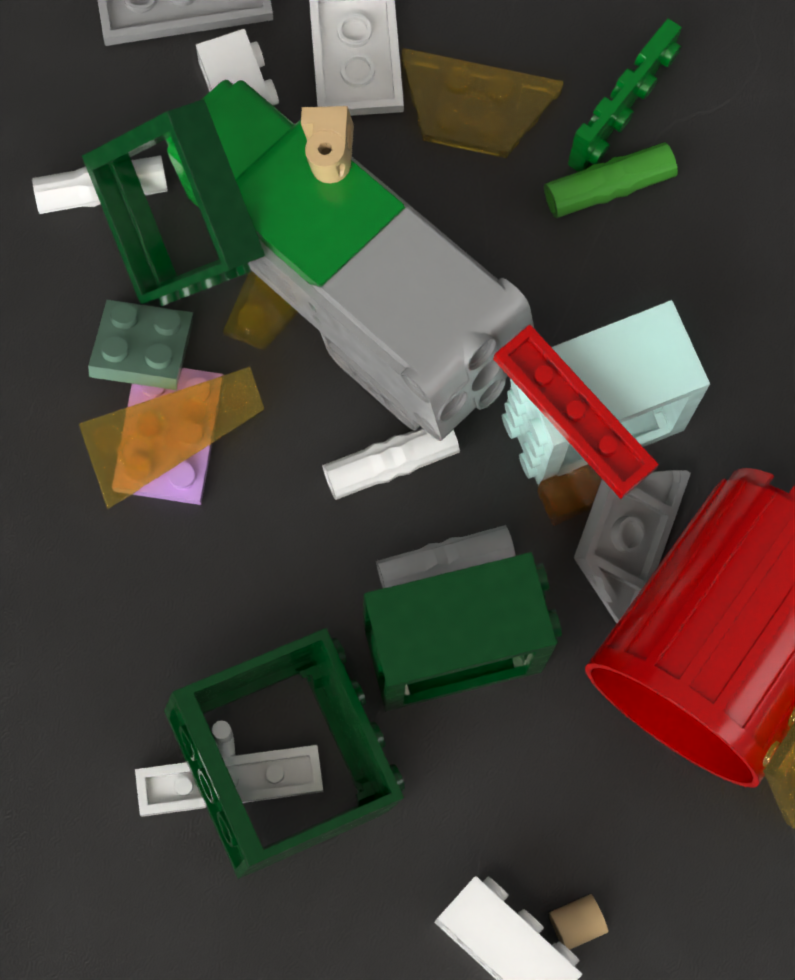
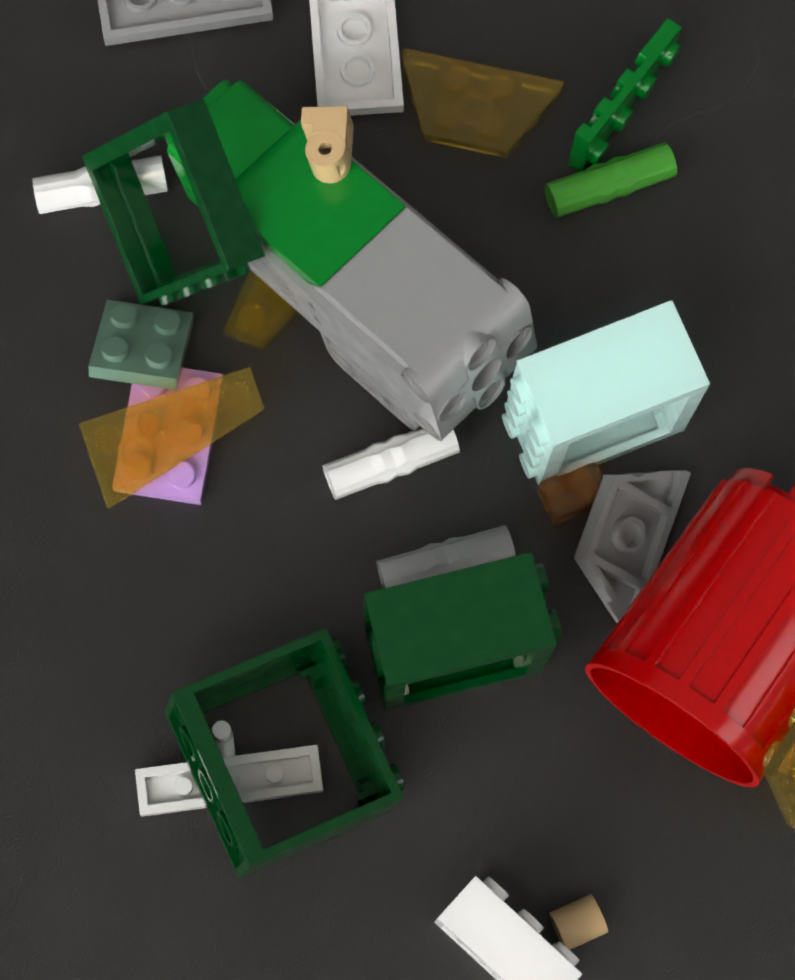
(235, 59): white brick -> none
(575, 411): red plate -> none

